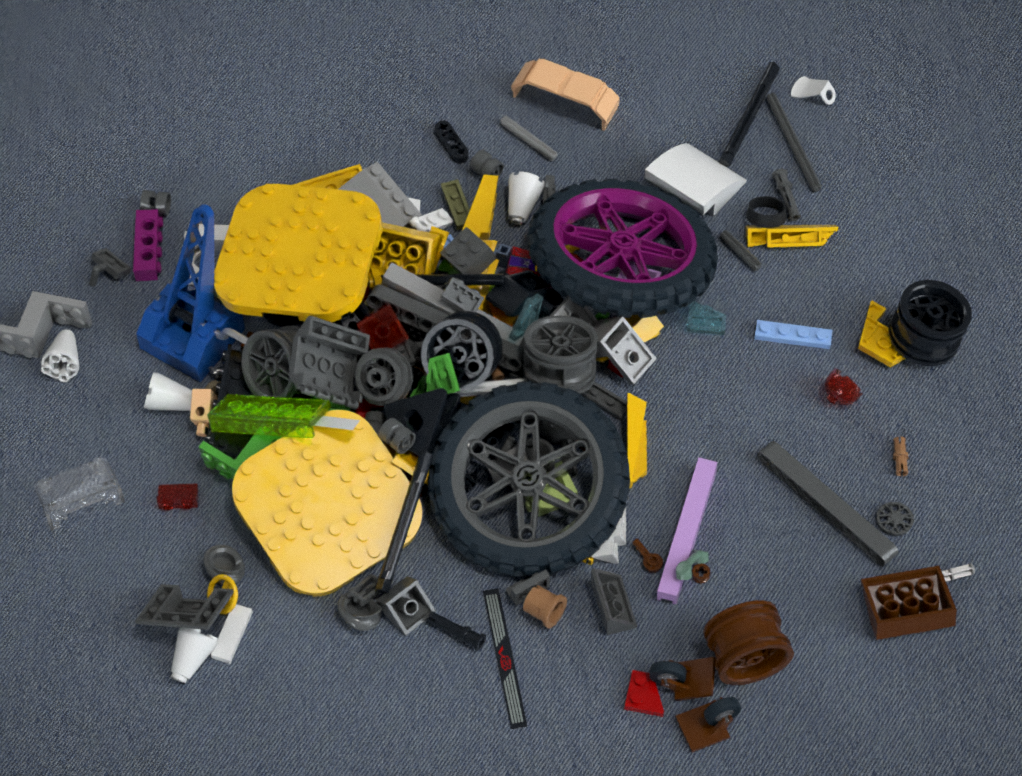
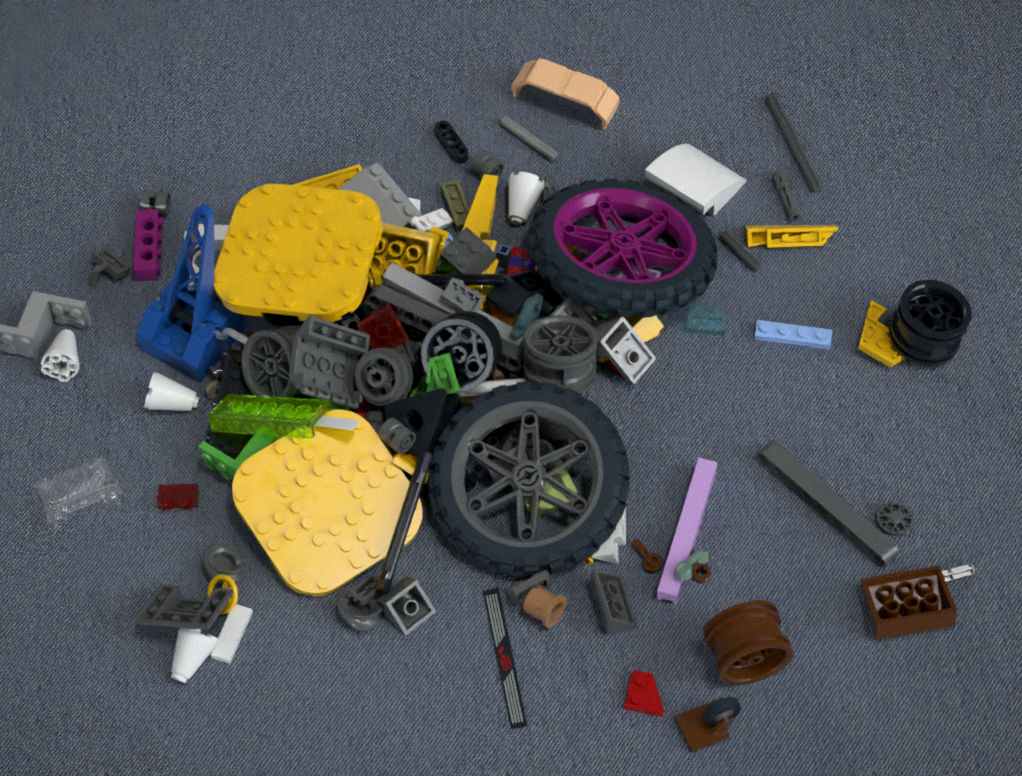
(201, 405): light nougat torso -> none
(464, 634): black pin -> none
(607, 401): dark grey tile -> none
(636, 438): yellow wedge -> none
(686, 678): reddish brown plate -> none
(749, 114): black piece -> none
(766, 221): black tyre -> none
(808, 87): white piece -> none
(841, 389): clear red cylinder -> none
(900, 456): medium nougat pin -> none

